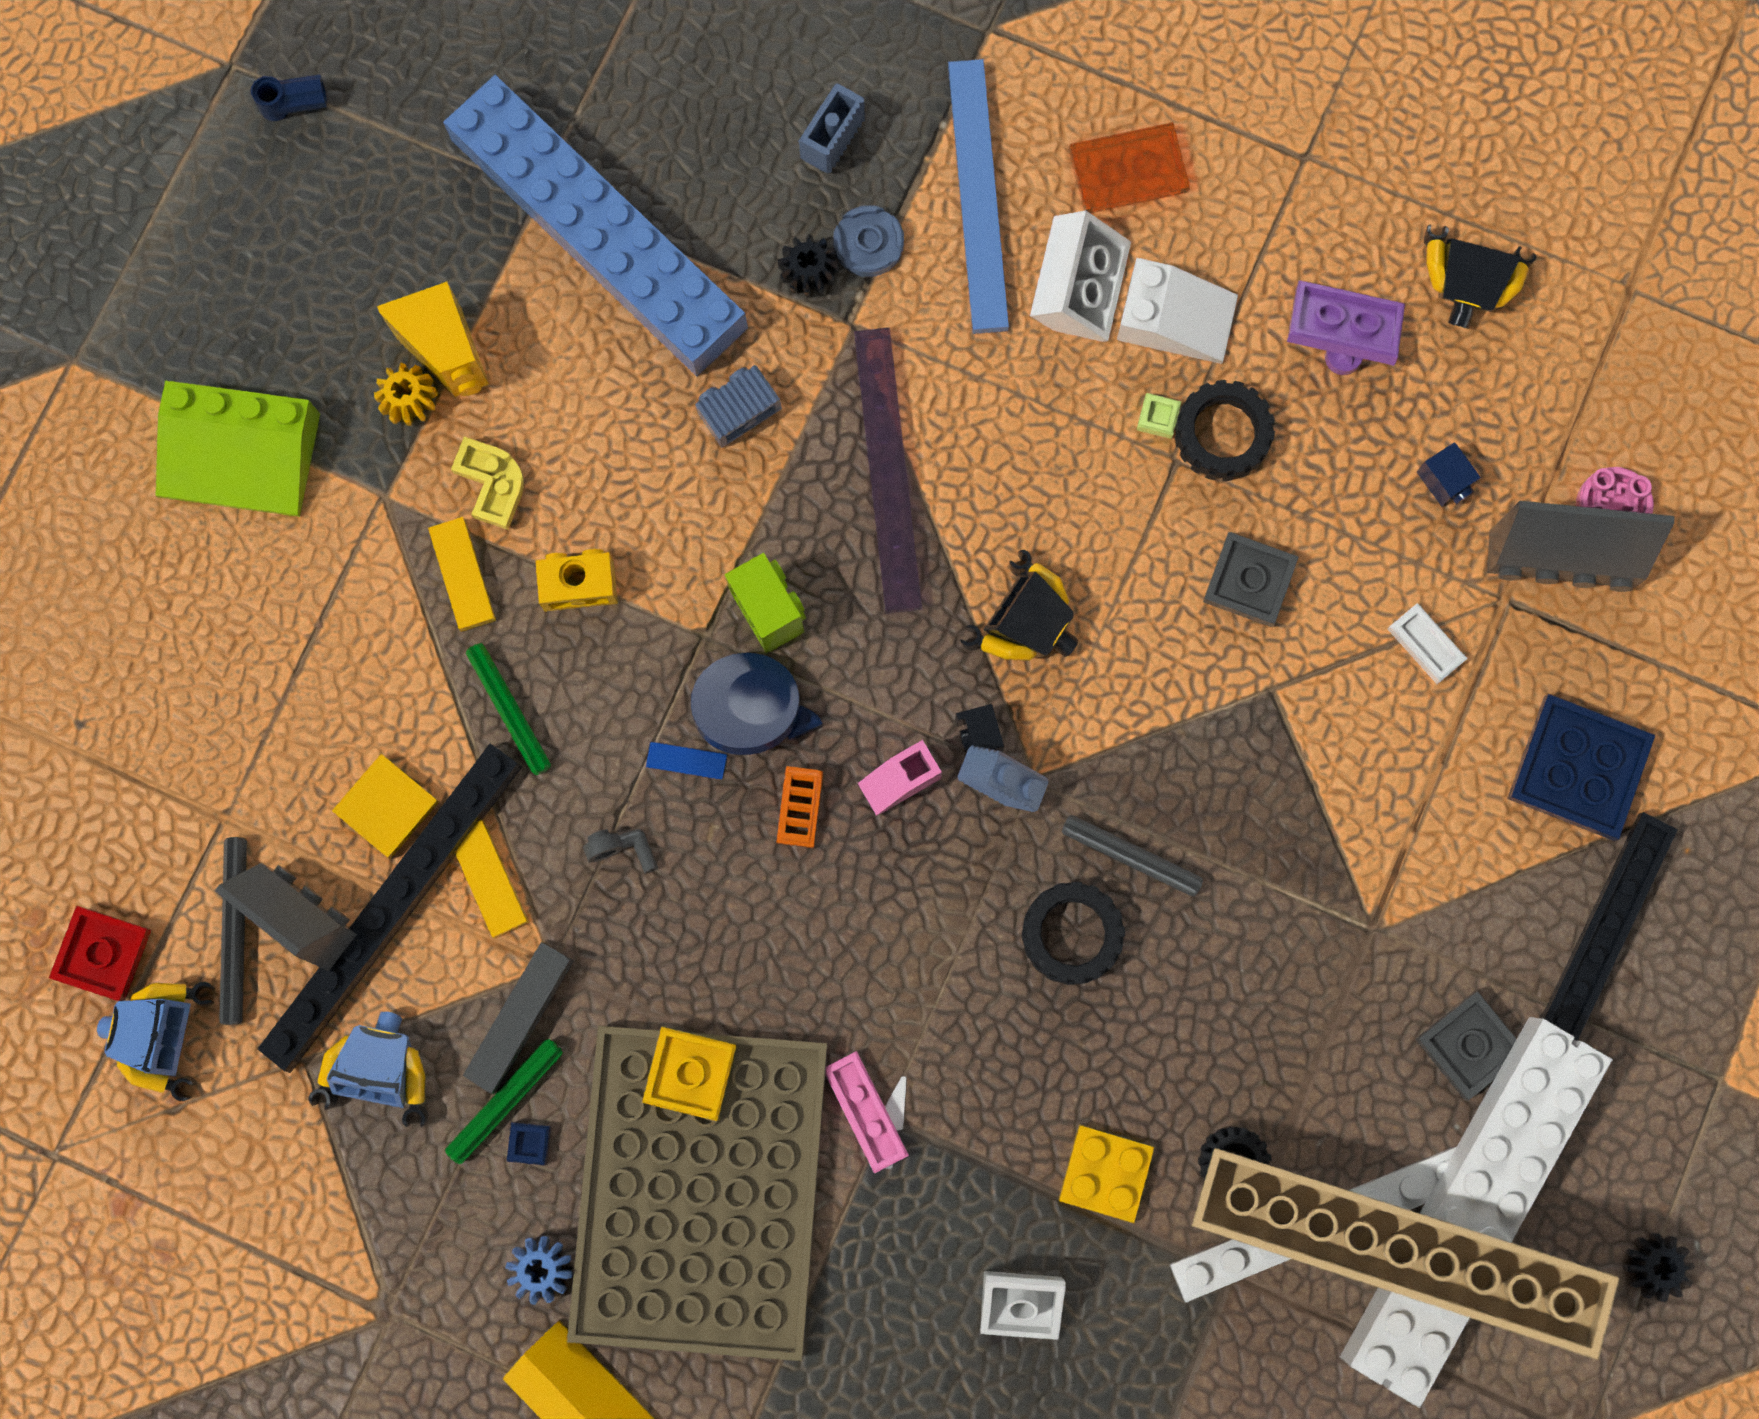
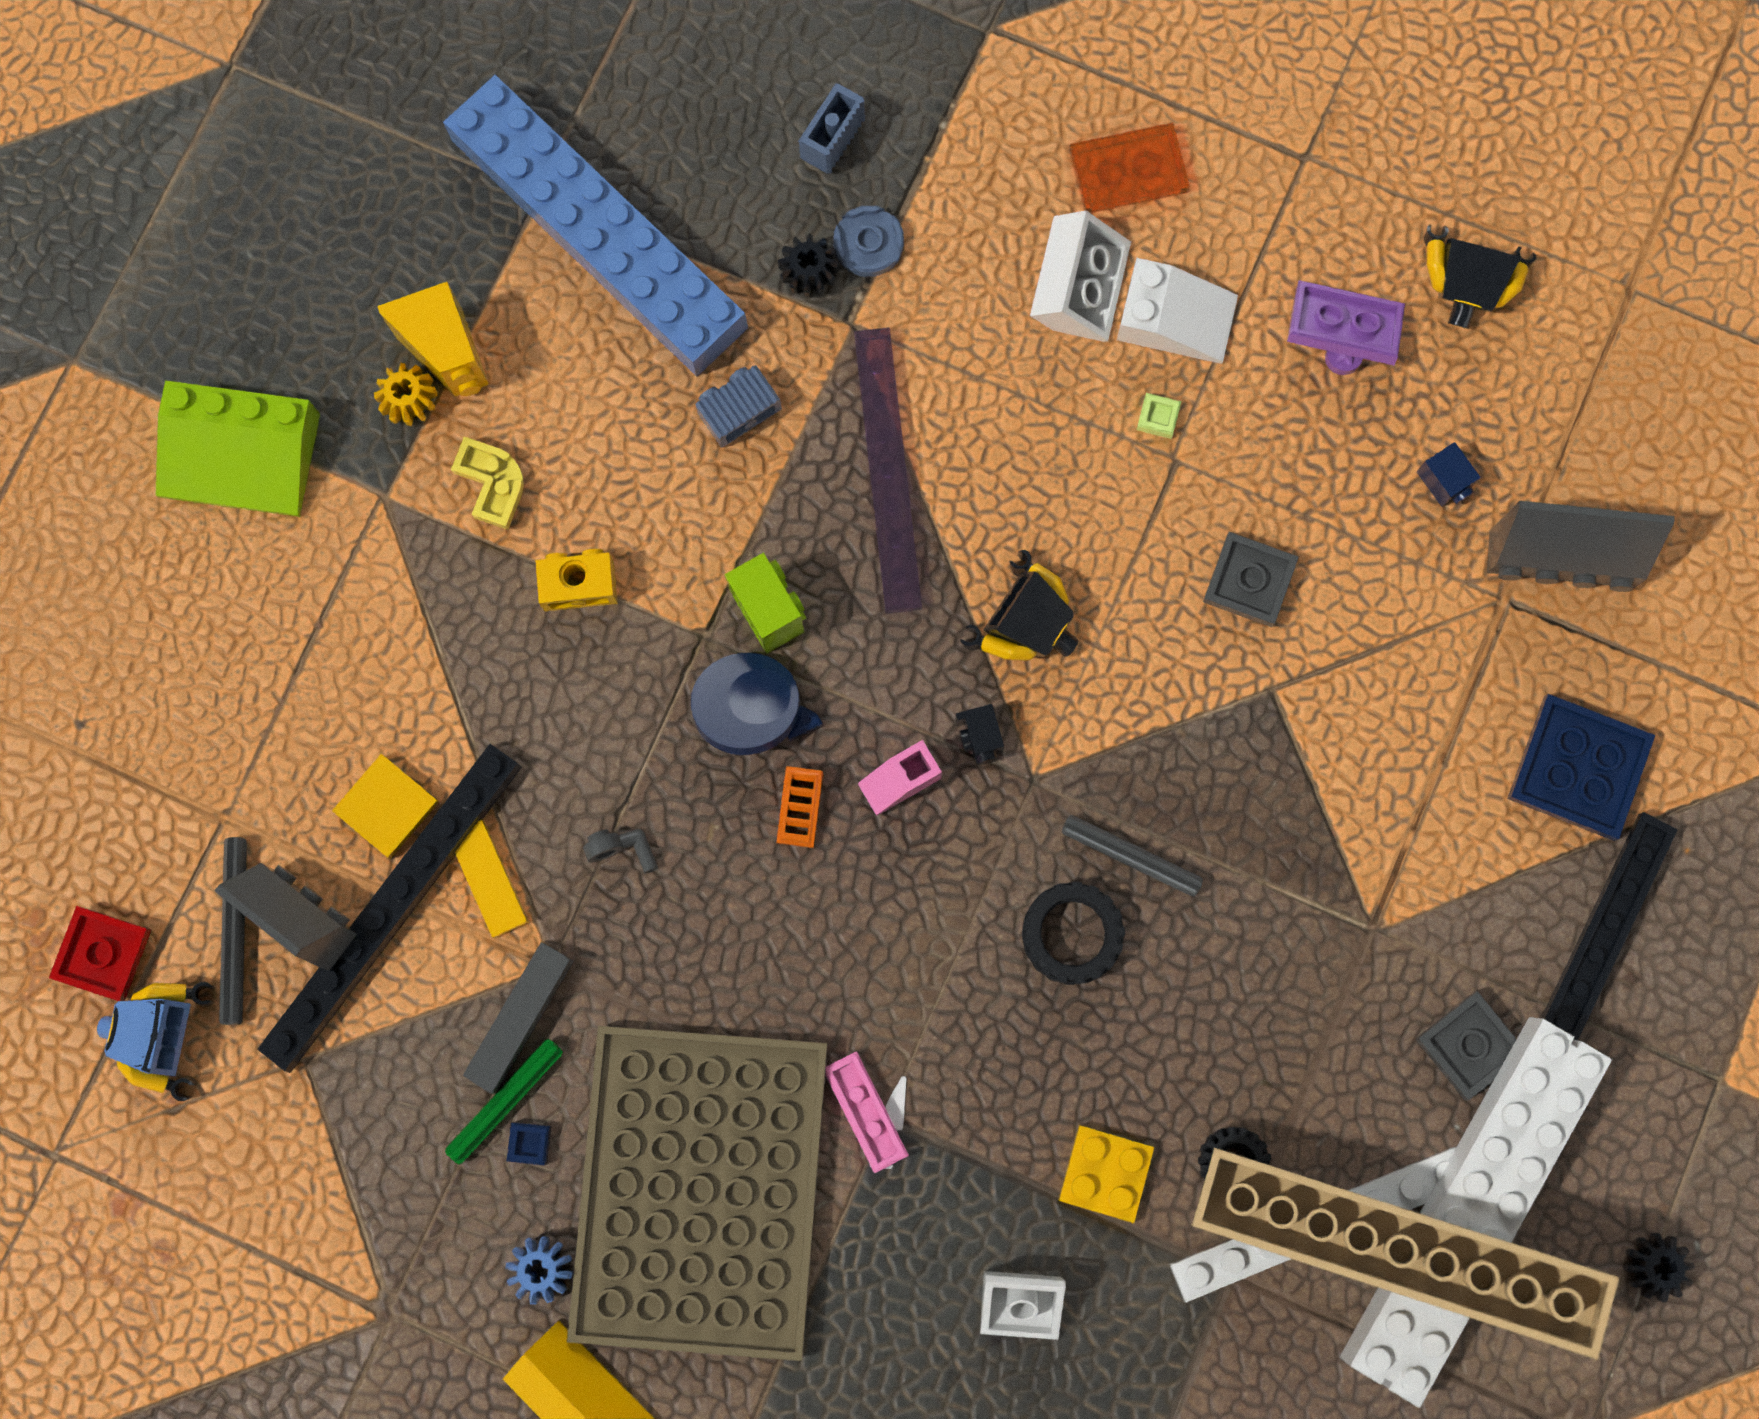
(292, 95): dark blue piece -> none
(375, 1068): medium blue torso -> none
(462, 574): yellow tile -> none
(508, 709): green axle -> none
(686, 760): blue sticker -> none
(689, 1074): yellow tile -> none
(978, 197): medium blue tile -> none
(1003, 778): sand blue brick -> none
(1239, 397): black tyre -> none
(1427, 643): white tile -> none
(1616, 490): bright pink tile -> none

